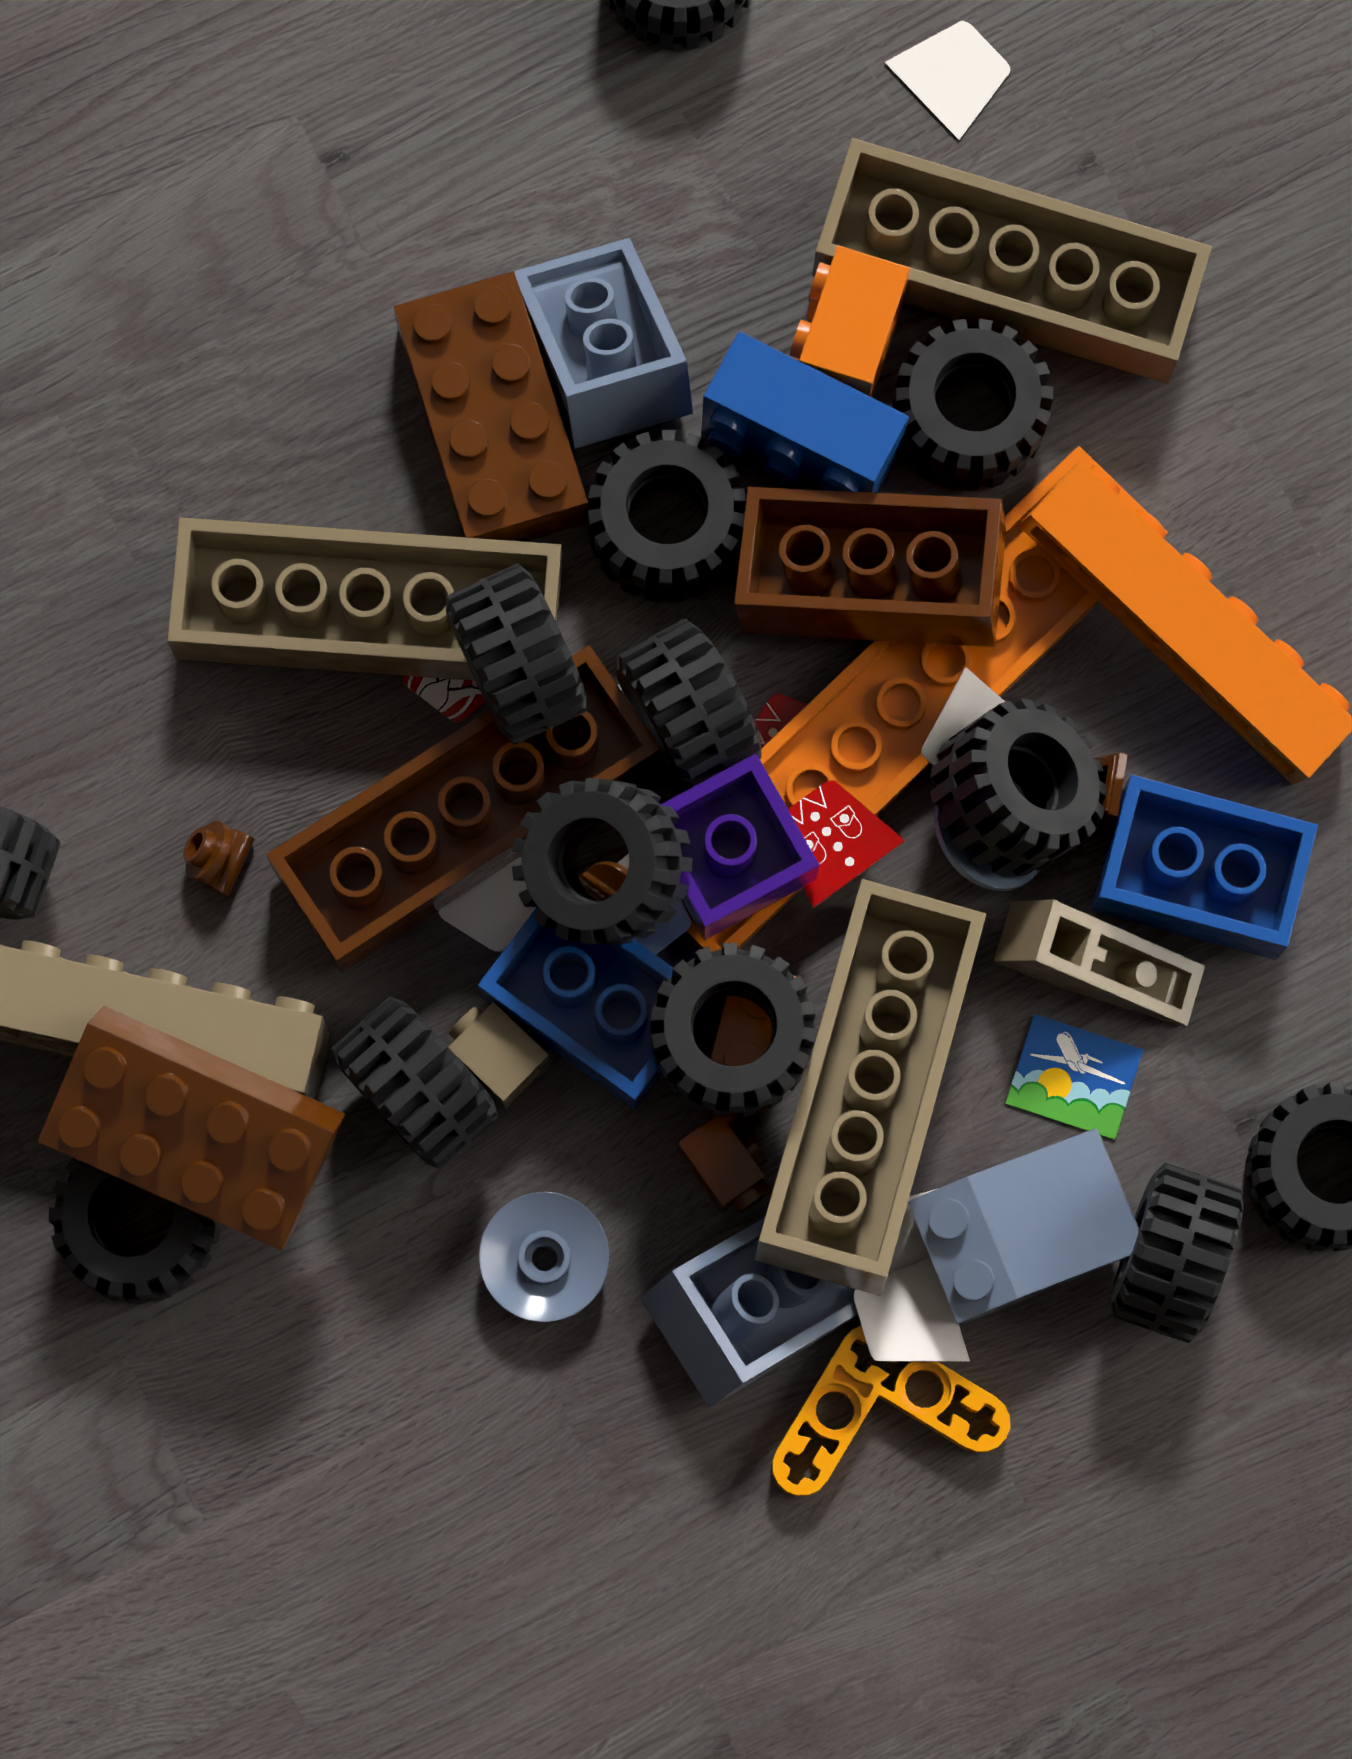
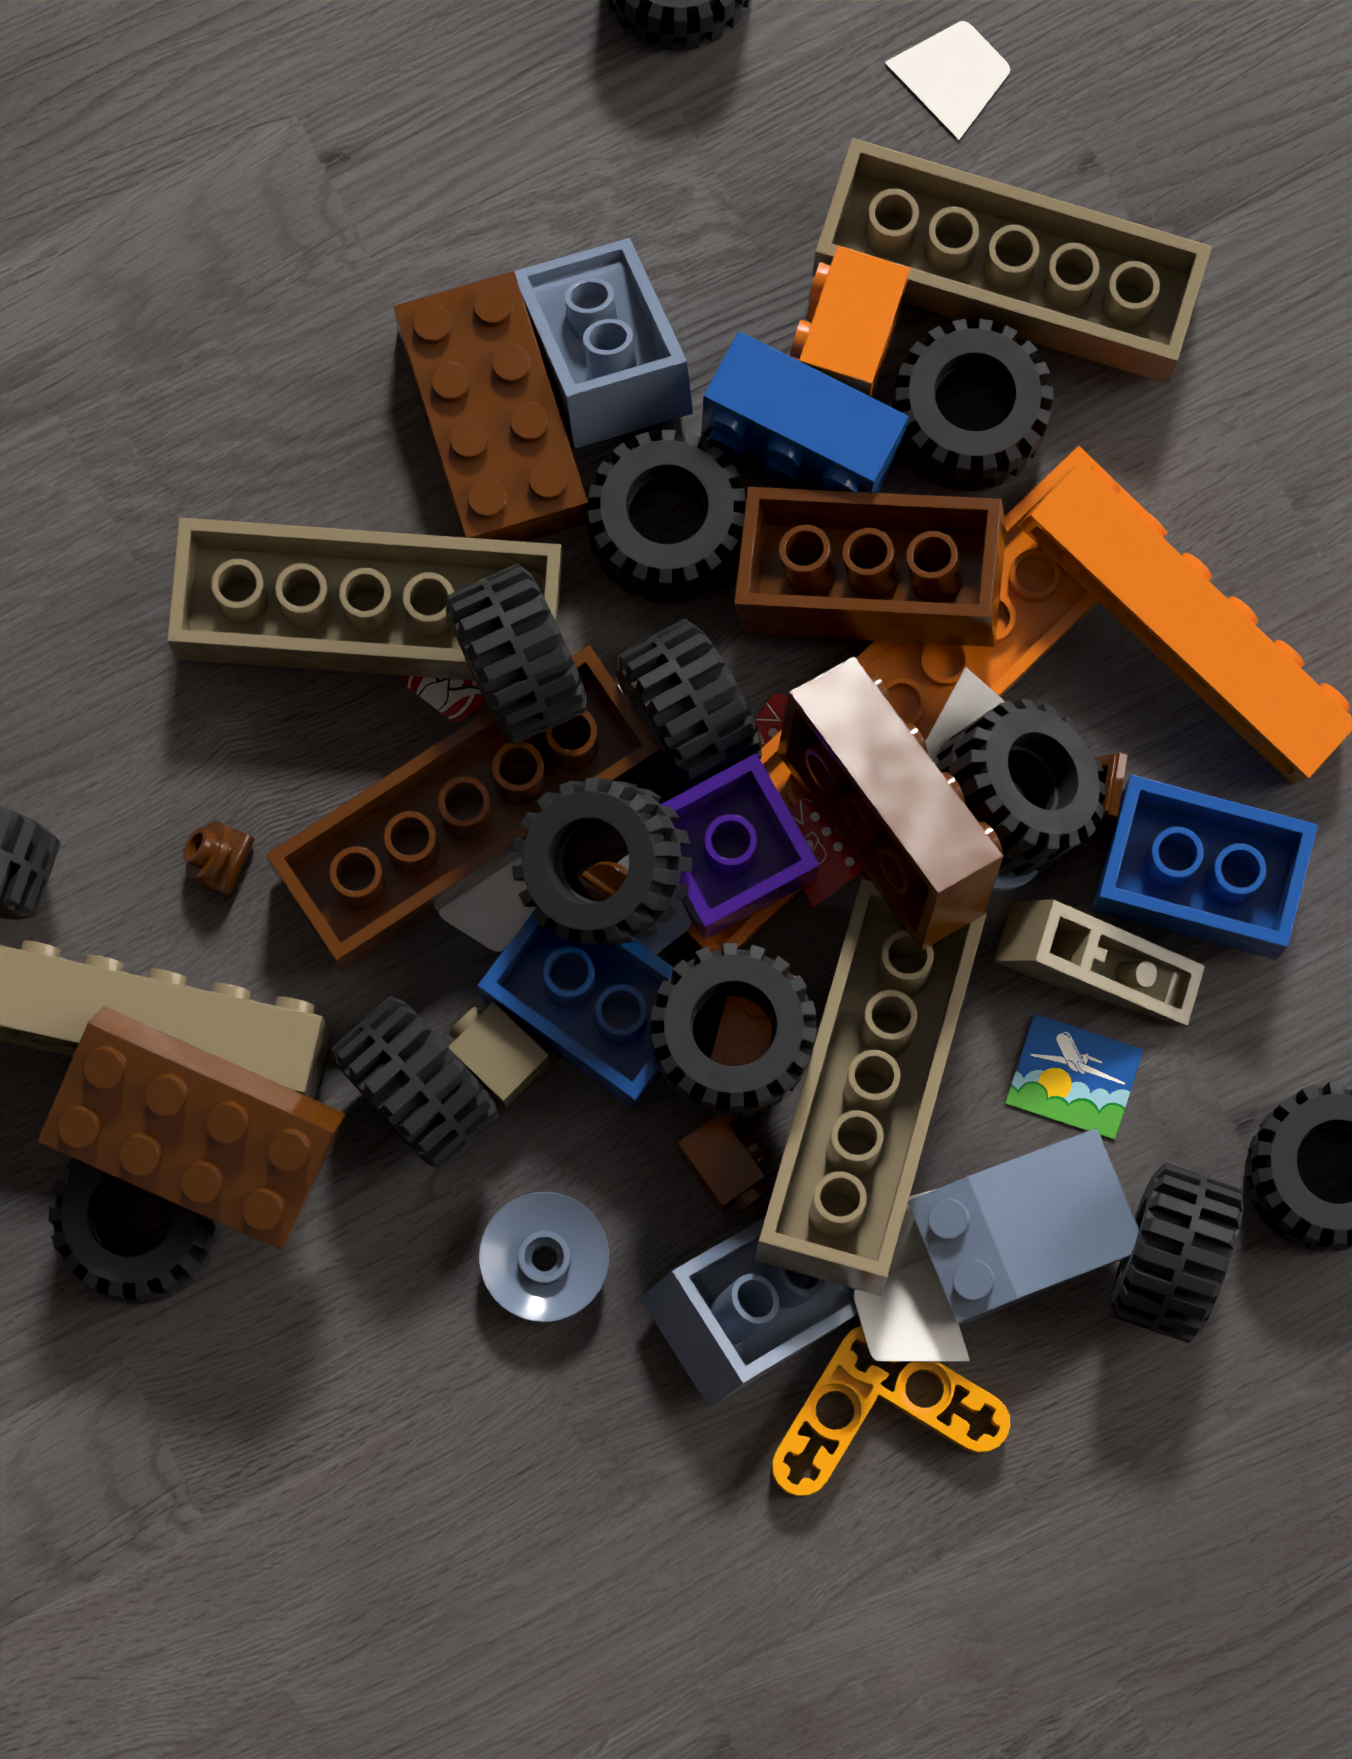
(889, 802): none -> brick

